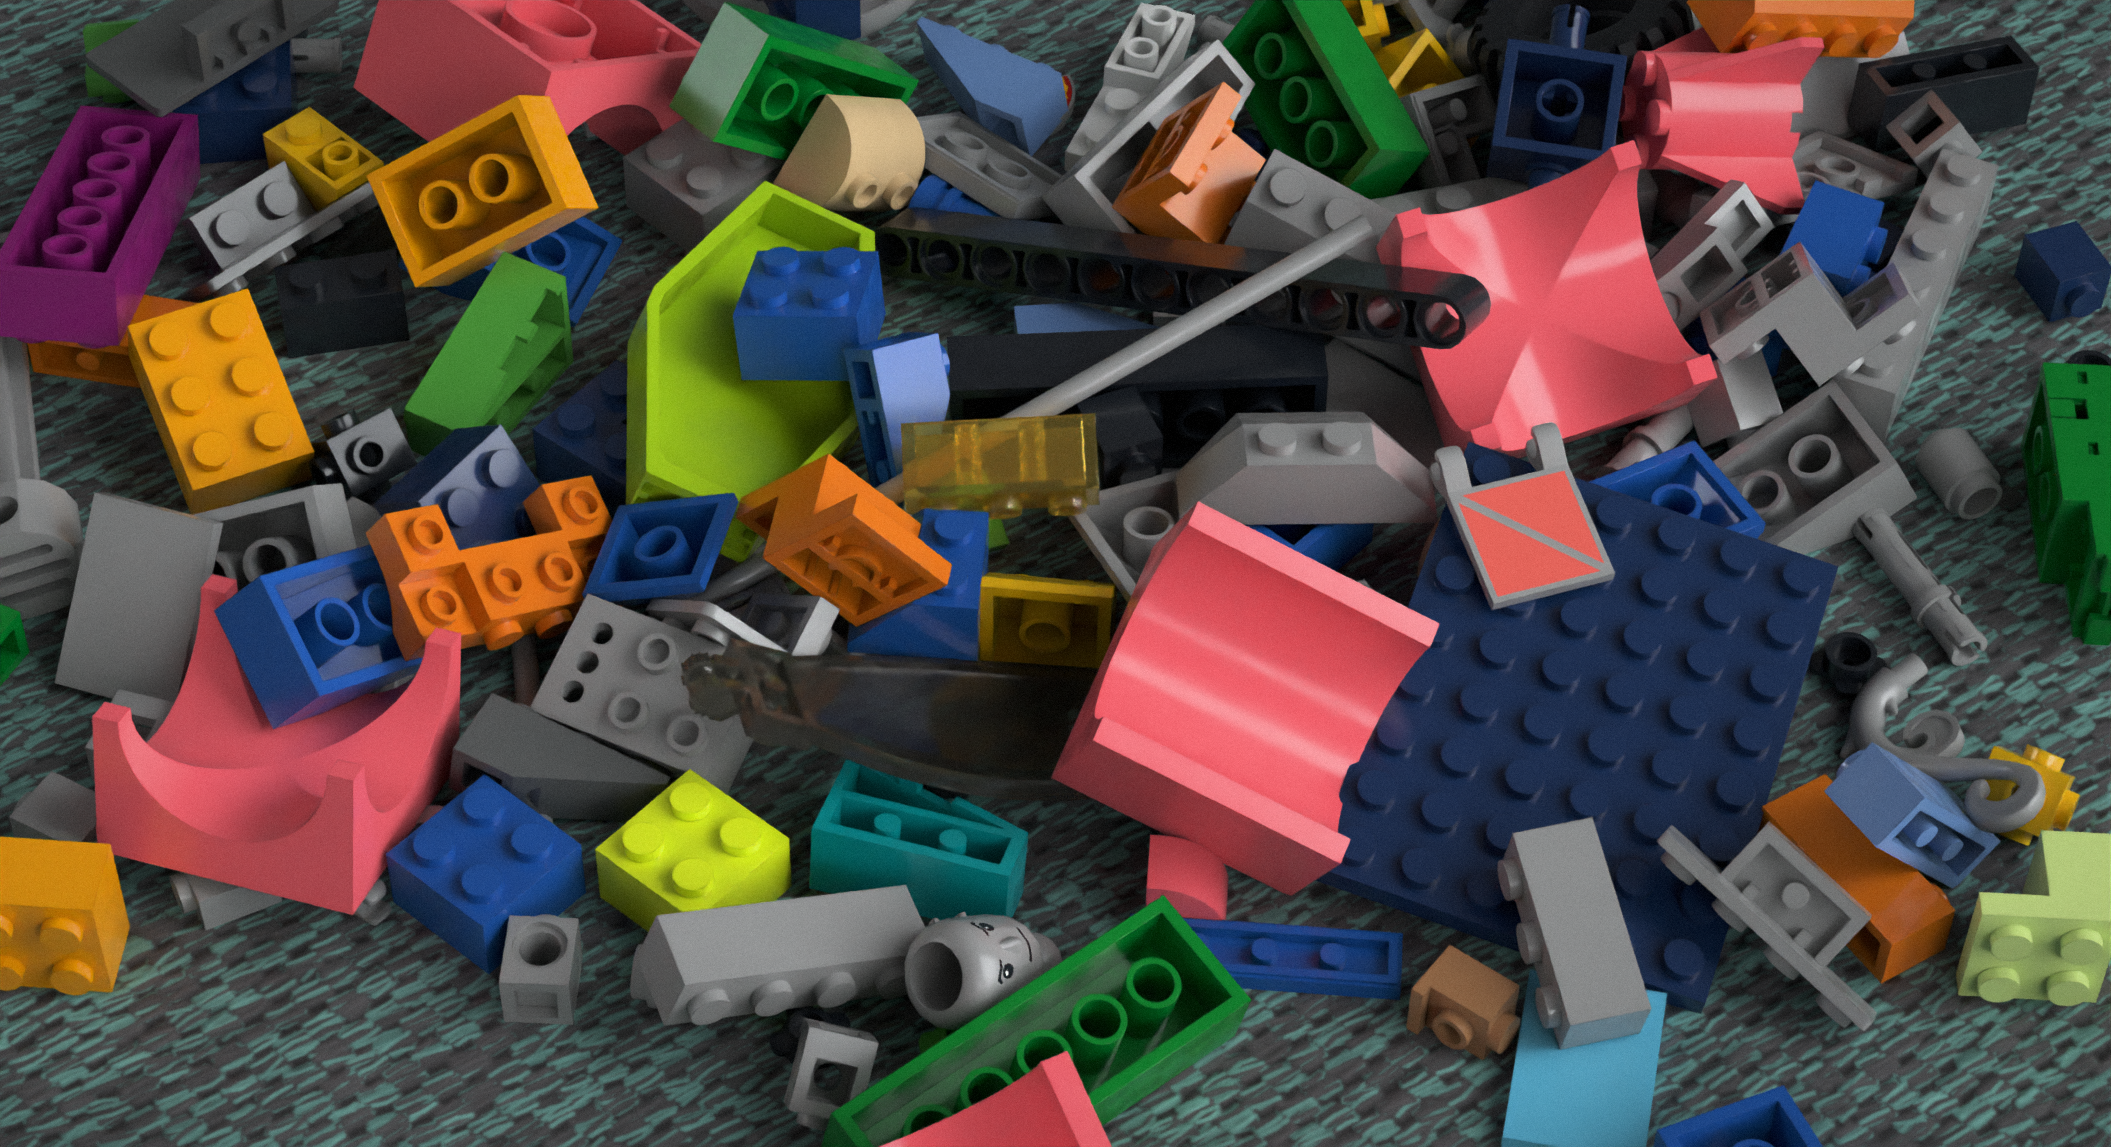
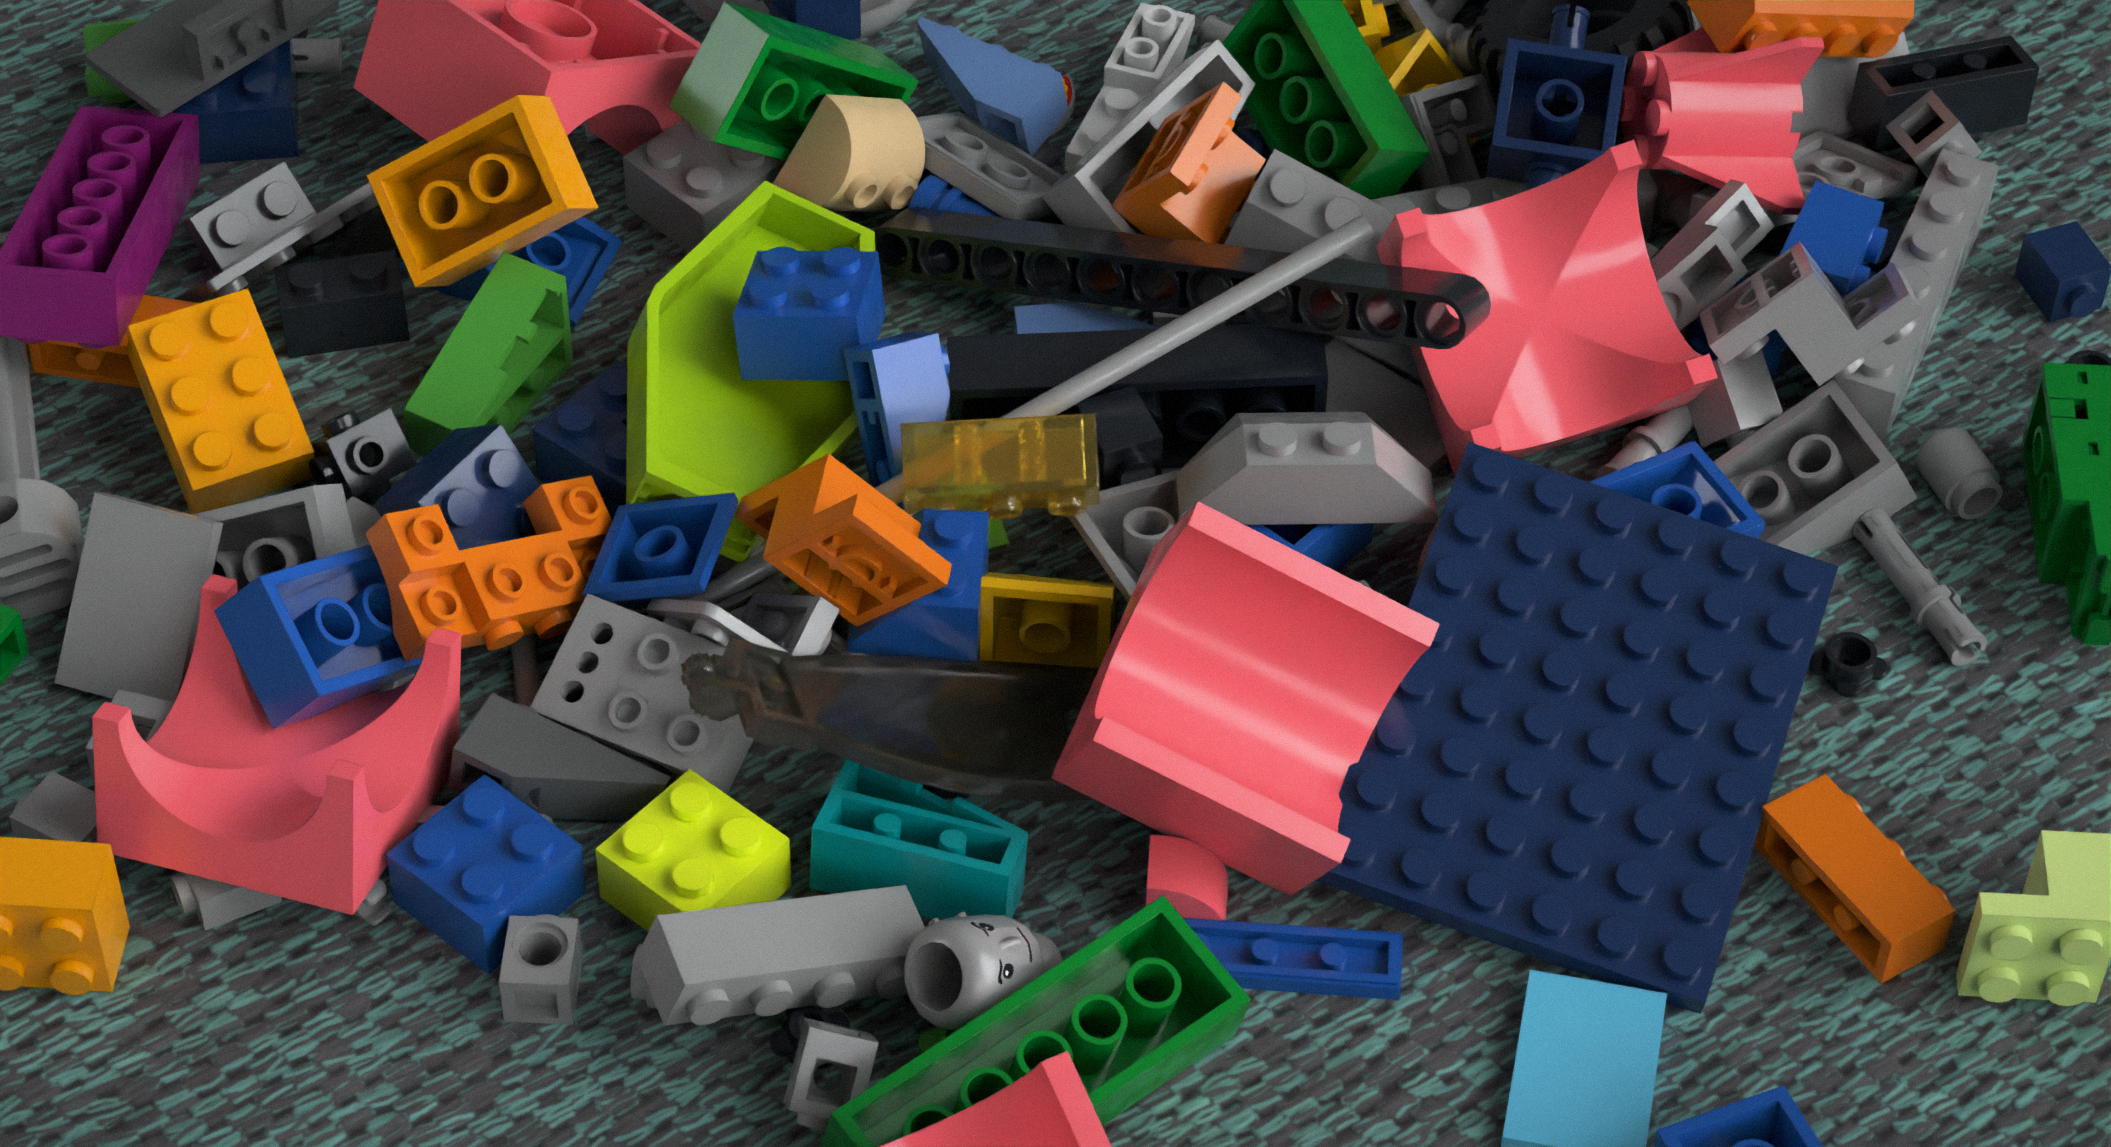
(319, 156): yellow slope -> none
(1465, 1004): medium nougat brick -> none
(1524, 531): flag -> none
(1573, 934): light grey brick -> none
(1788, 905): light grey bracket -> none
(1909, 815): medium blue brick -> none
(1932, 747): light grey plant -> none
(2058, 802): yellow brick -> none

